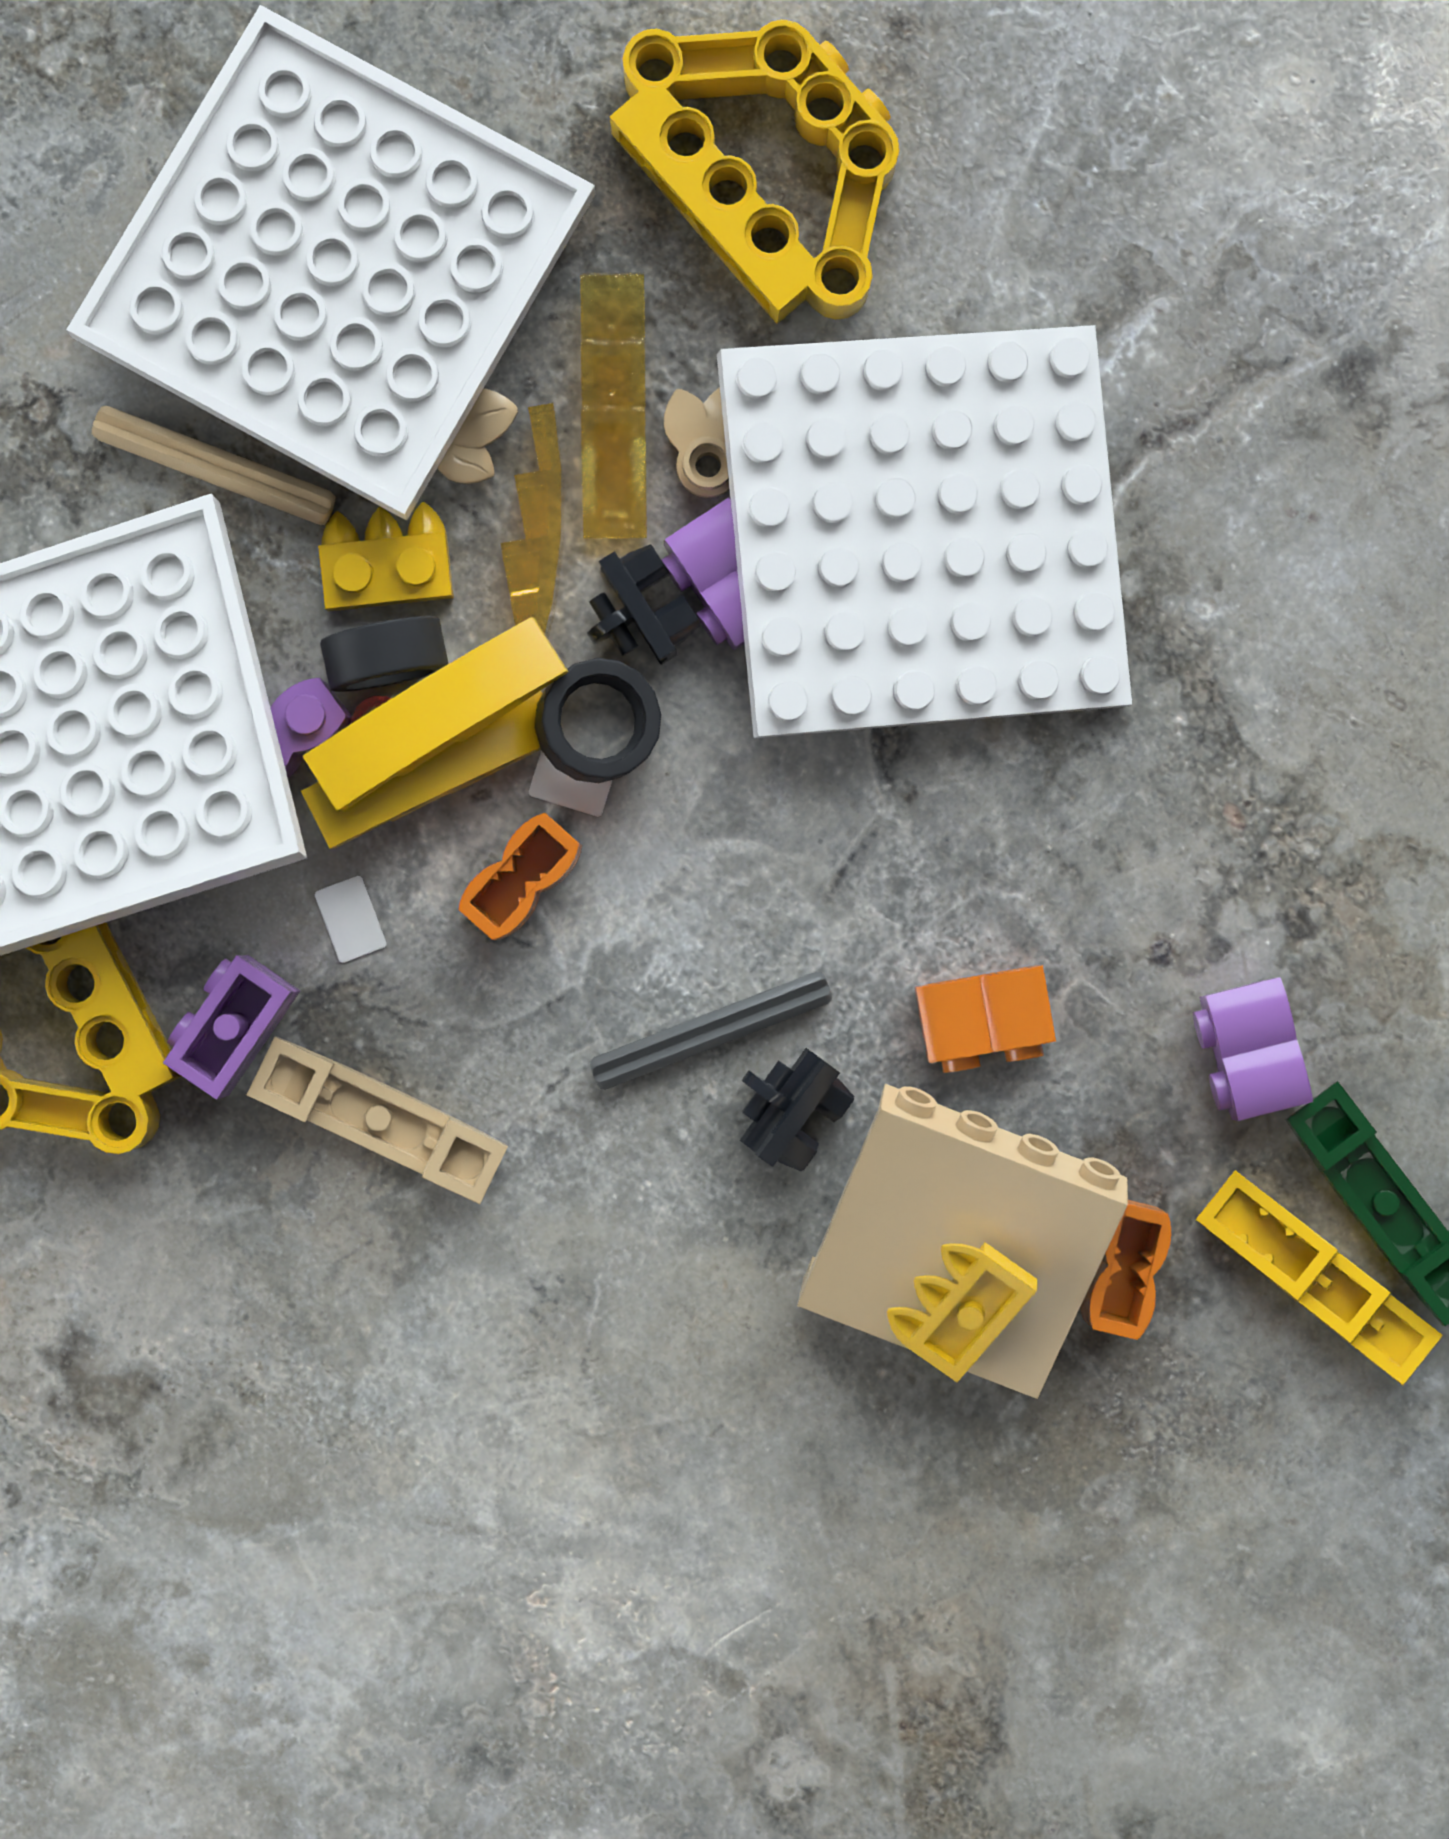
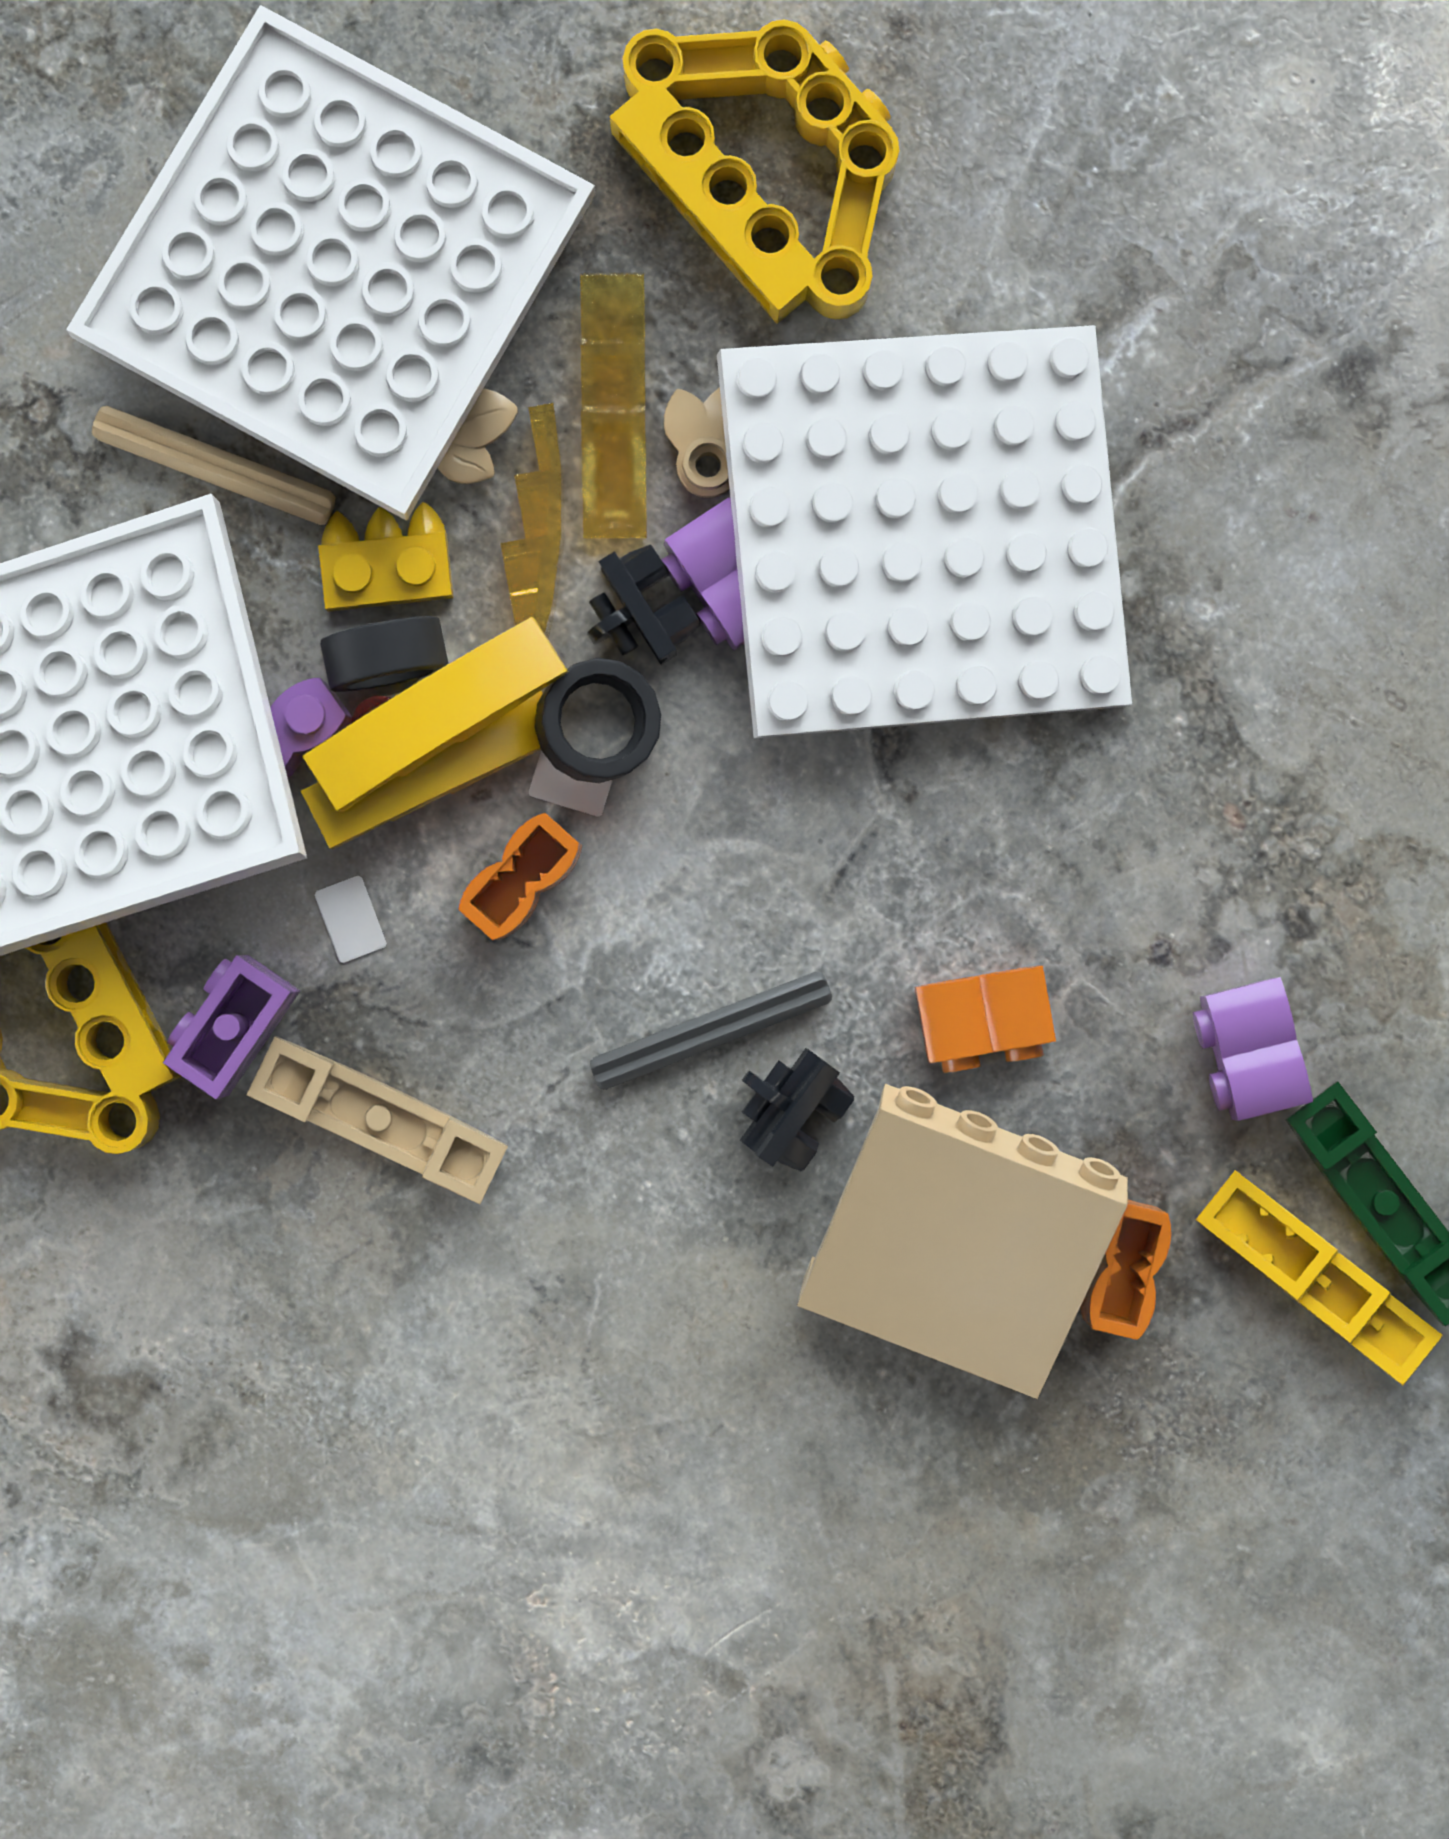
(964, 1312): yellow plate -> none

